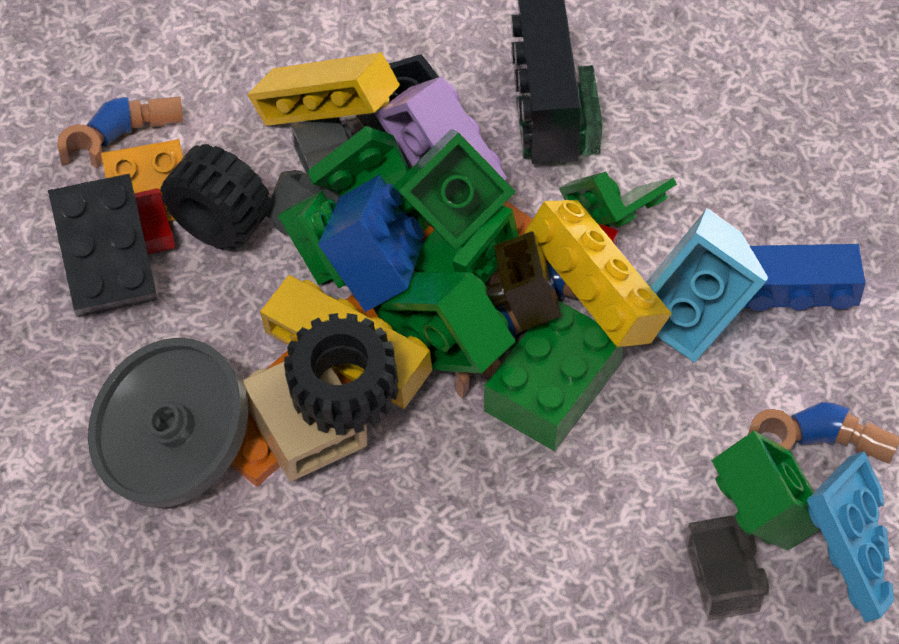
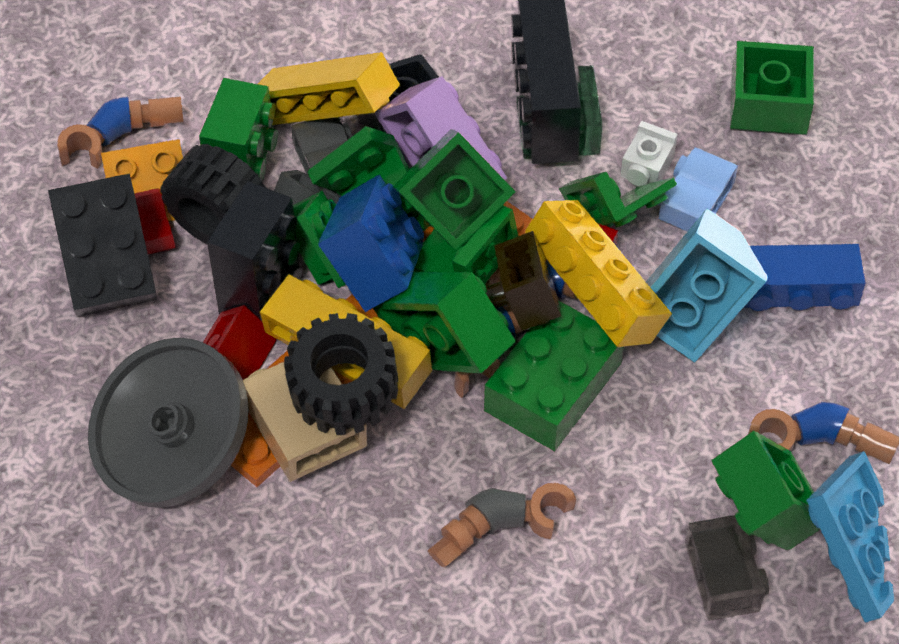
(240, 339): none -> red panel
(242, 123): none -> green brick
(254, 249): none -> black brick
(500, 510): none -> nougat piece
(648, 154): none -> white brick
(701, 185): none -> light blue brick
(772, 87): none -> green brick

